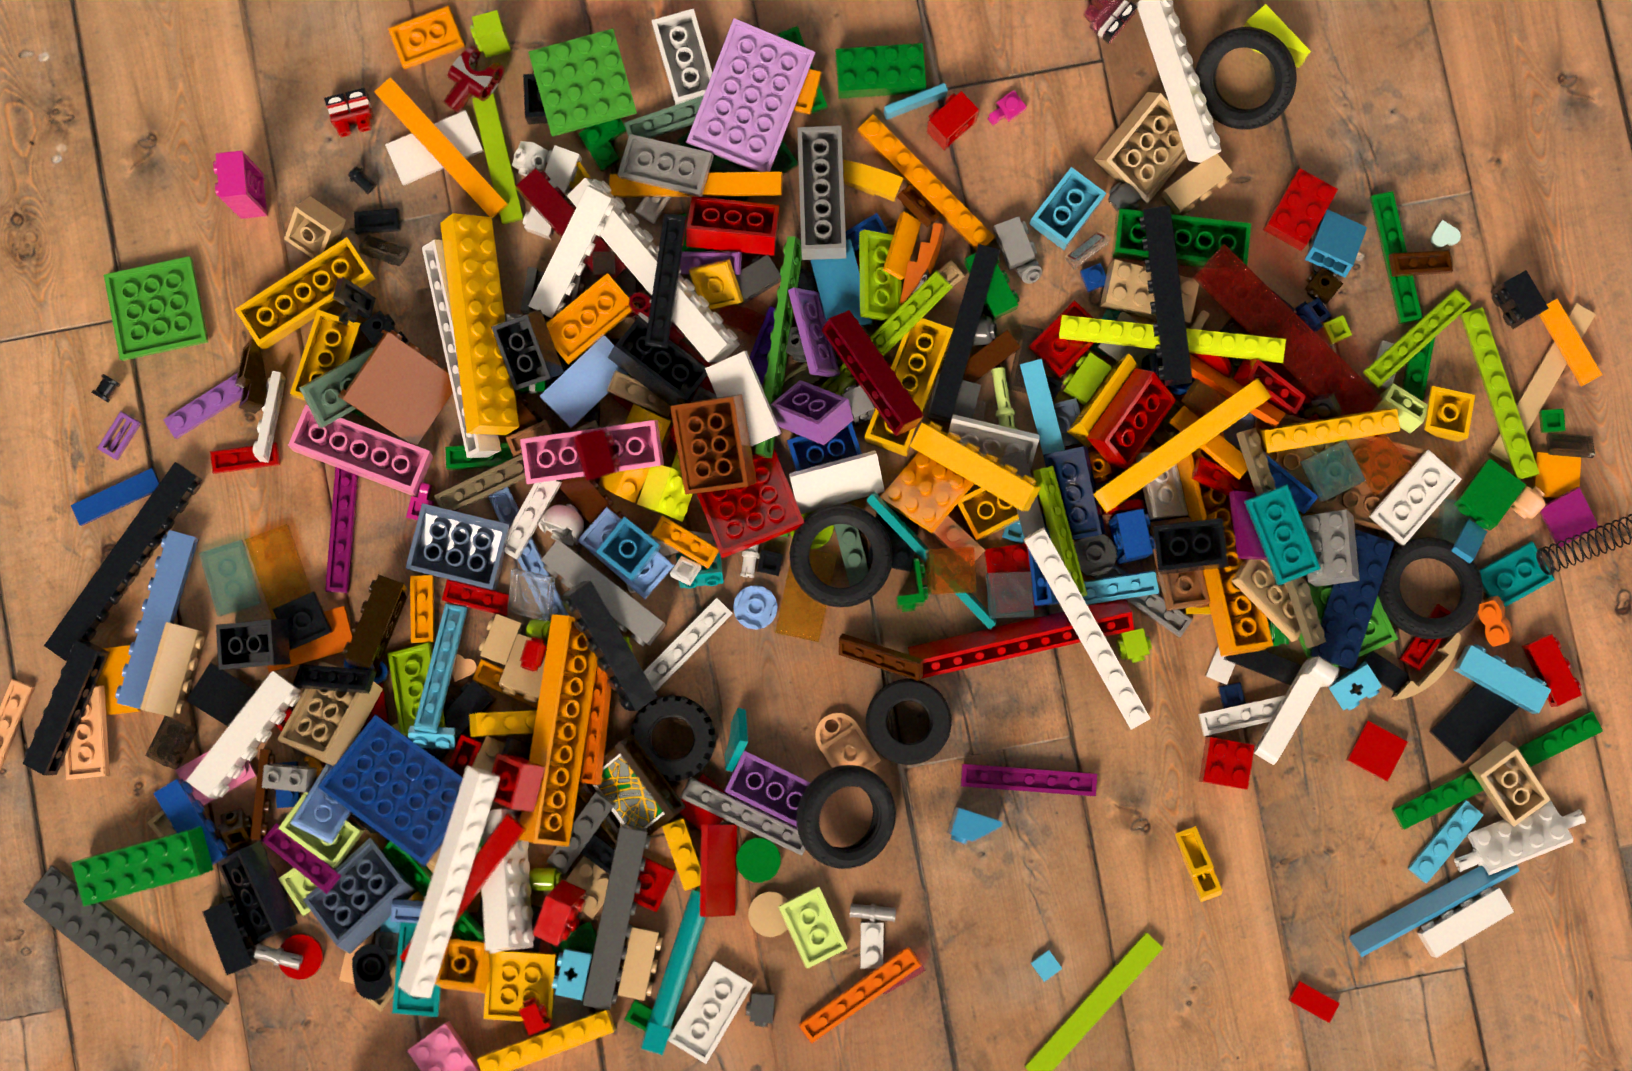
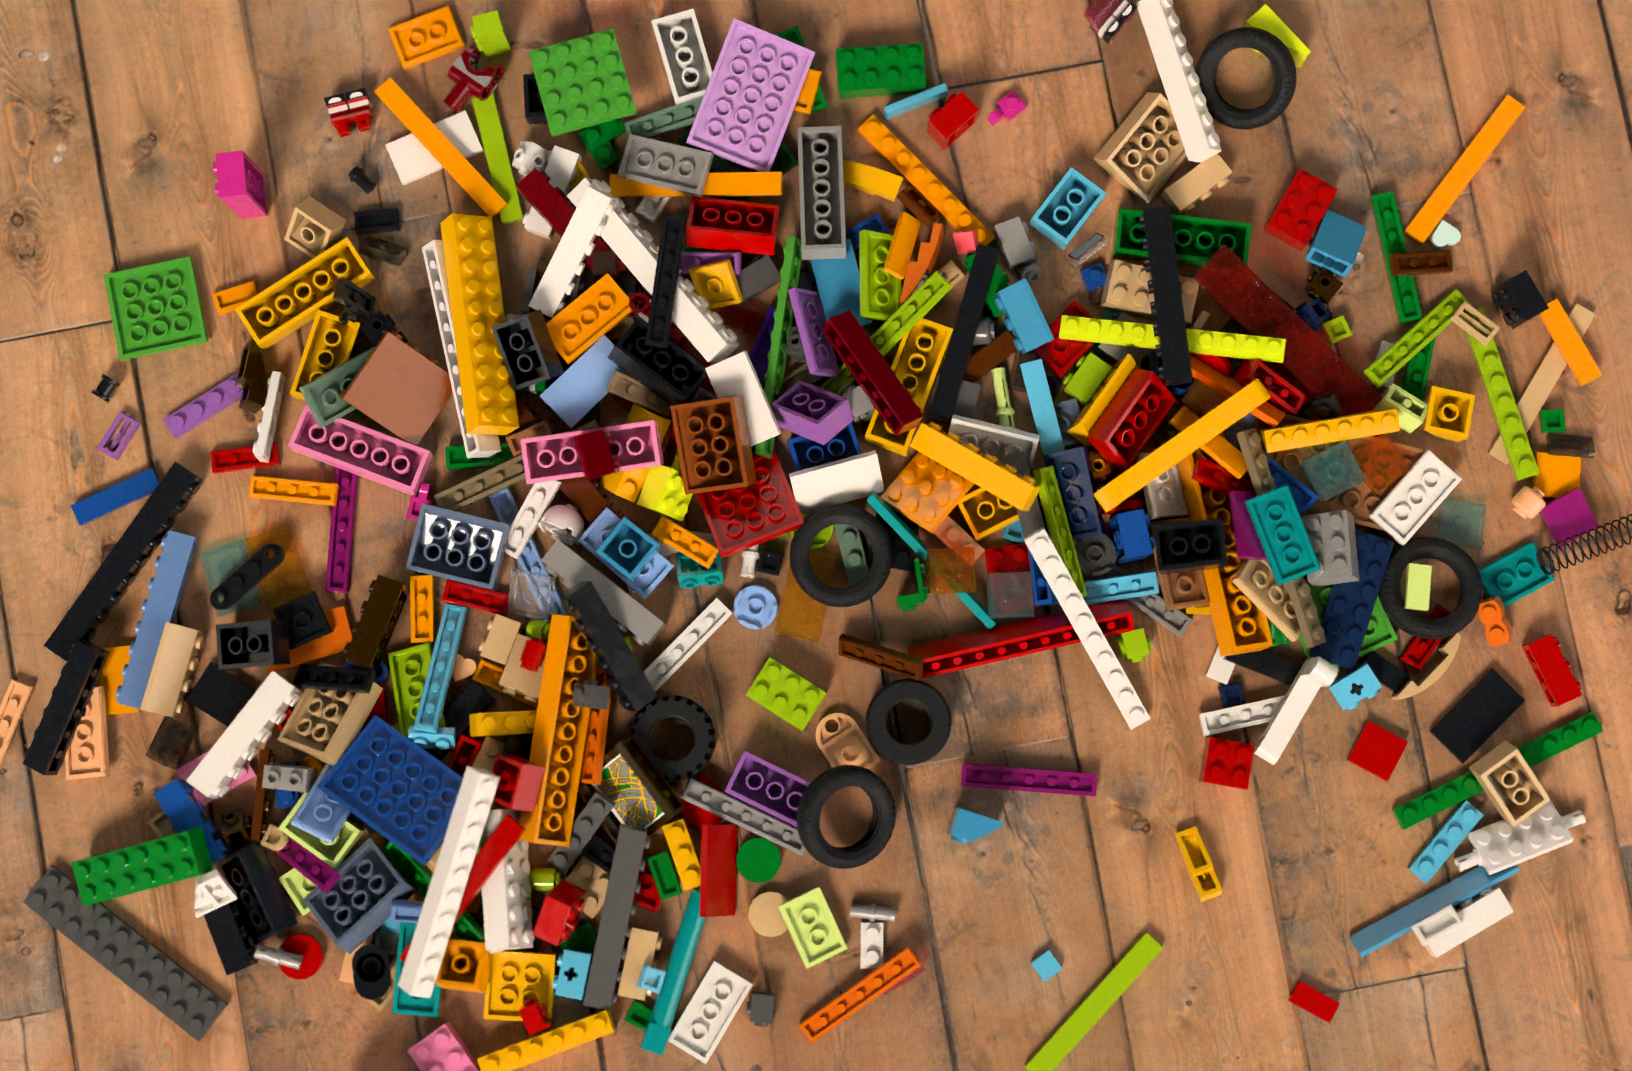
(212, 892): none -> white wing
(231, 298): none -> light orange tile
(247, 576): none -> black plate
(274, 838): none -> tan tile
(293, 490): none -> light orange tile
(590, 695): none -> dark grey brick
(651, 978): none -> medium azure tile
(664, 875): none -> green tile
(685, 570): white tile -> none
(737, 740): teal tile -> none
(786, 694): none -> lime brick
(966, 241): none -> coral tile
(1023, 316): none -> dark azure slope
(1124, 197): dark grey head -> none
(1418, 587): none -> yellowish green tile
(1437, 925): none -> white tile
(1464, 169): none -> light orange tile
(1469, 541): dark azure tile -> none
(1470, 330): none -> tan tile
(1489, 494): green brick -> none
(1502, 679): medium azure brick -> none

